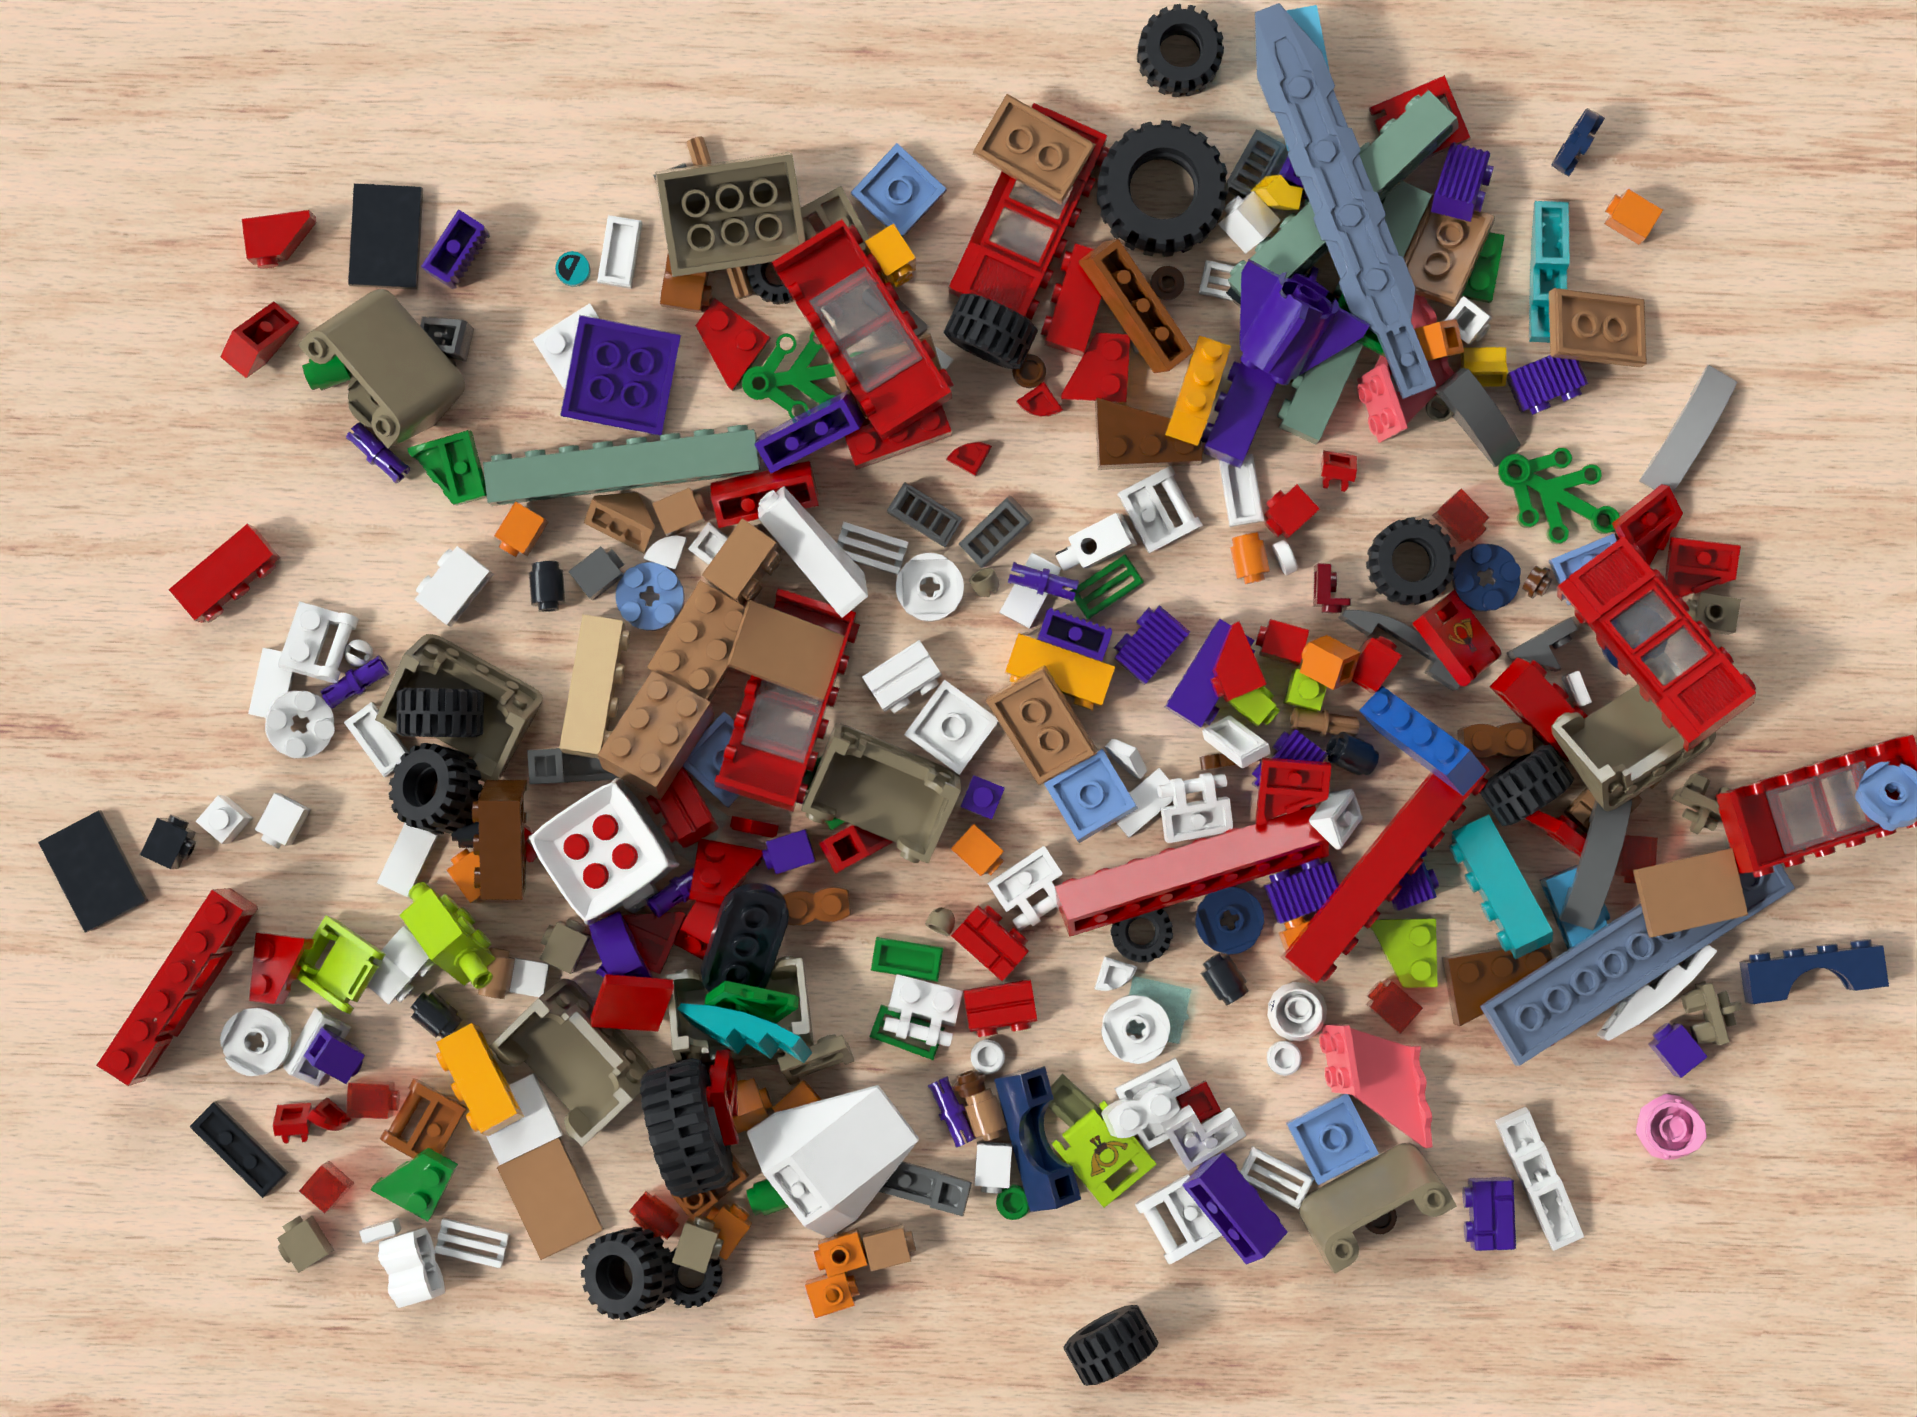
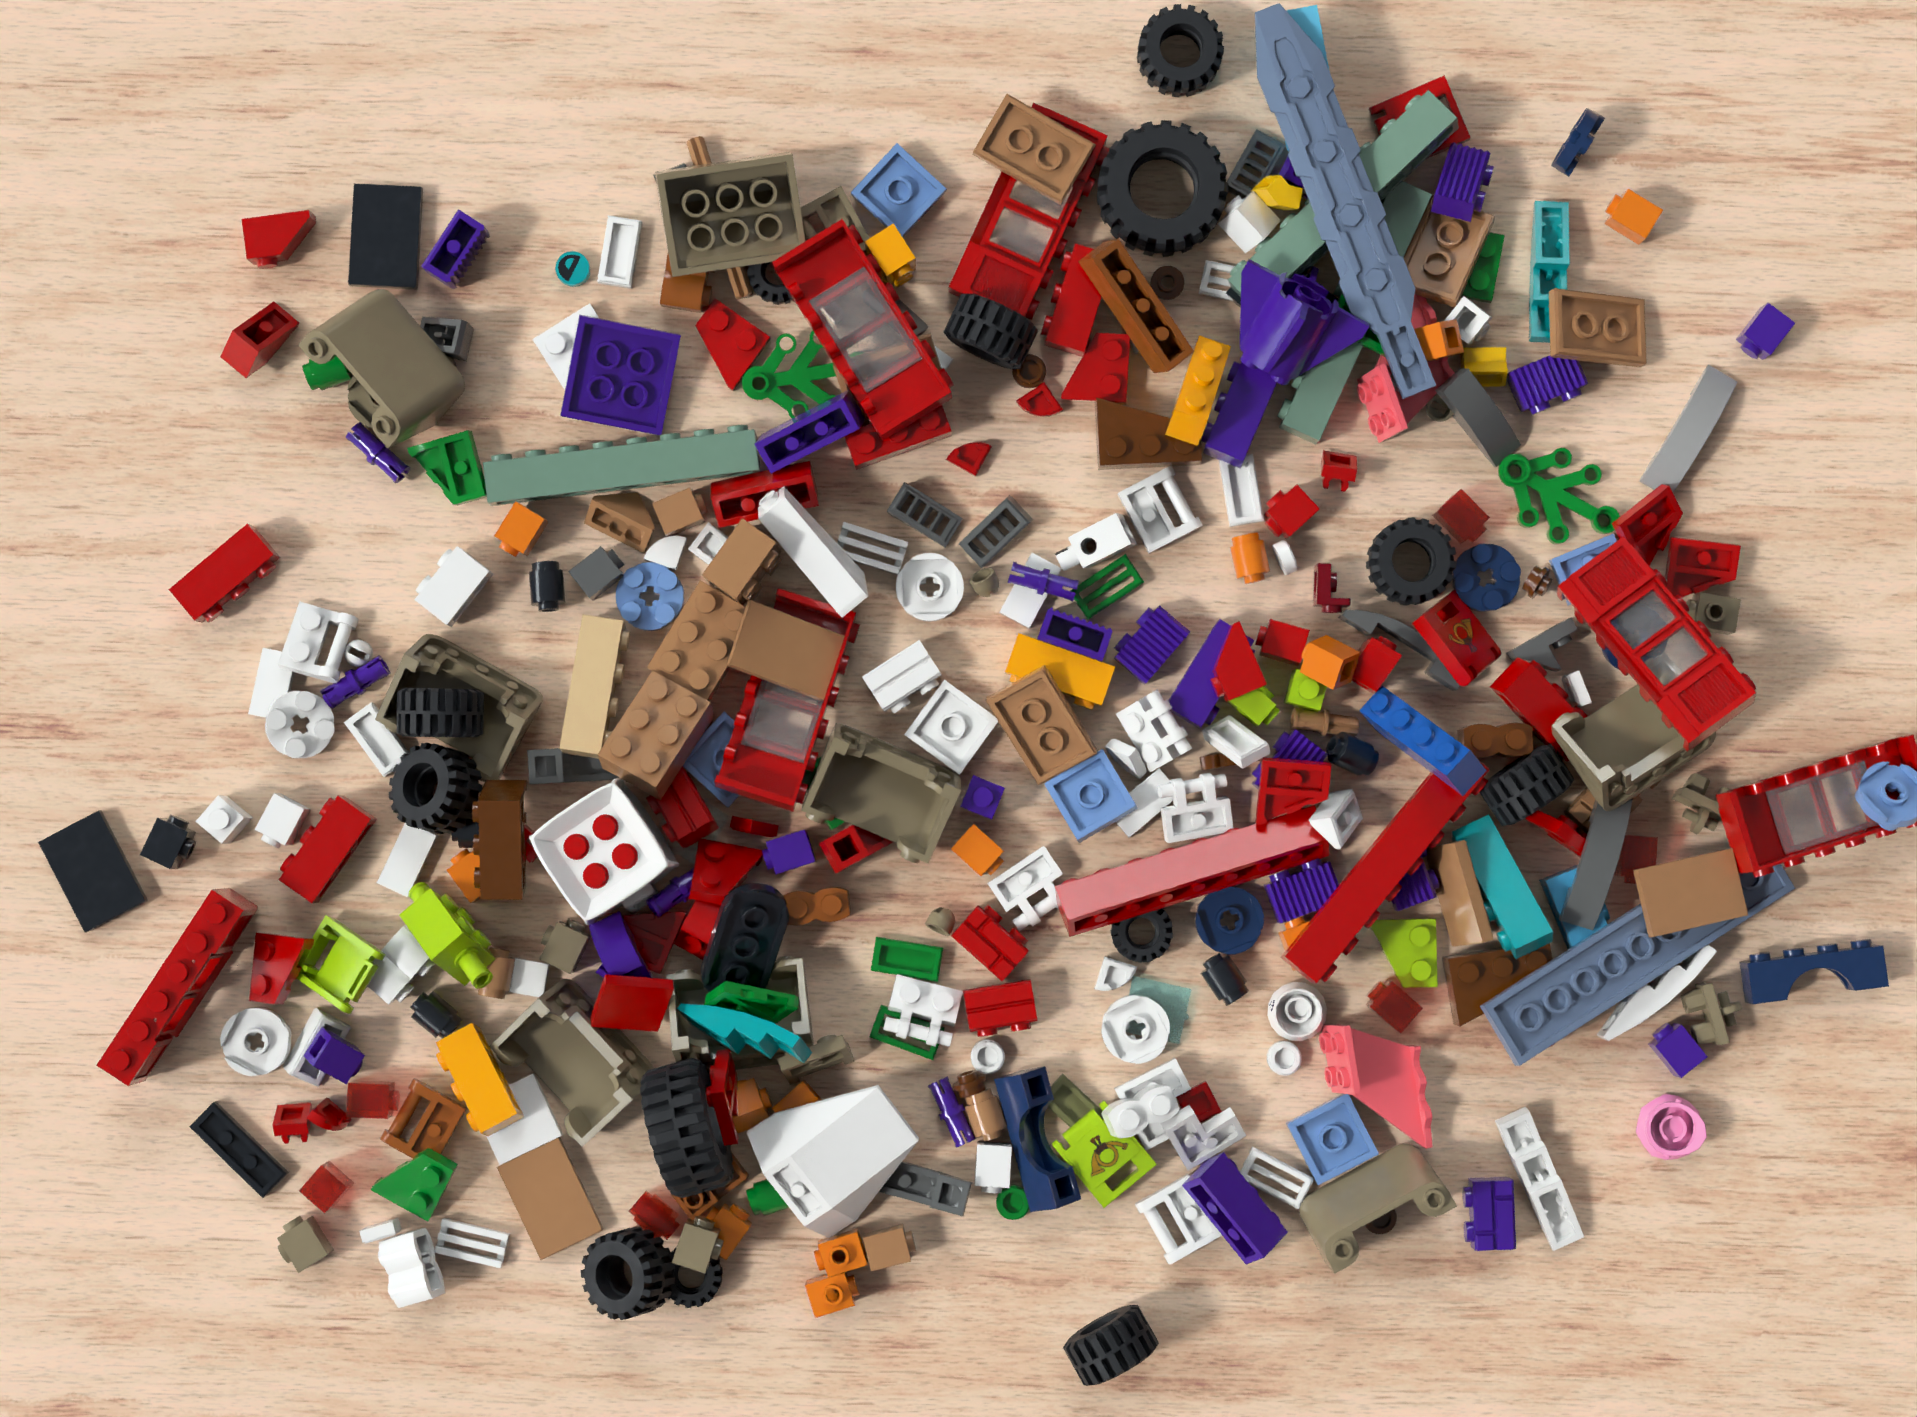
(326, 848): none -> red brick
(1154, 730): none -> white plate
(1459, 894): none -> medium nougat tile
(1764, 332): none -> dark purple brick

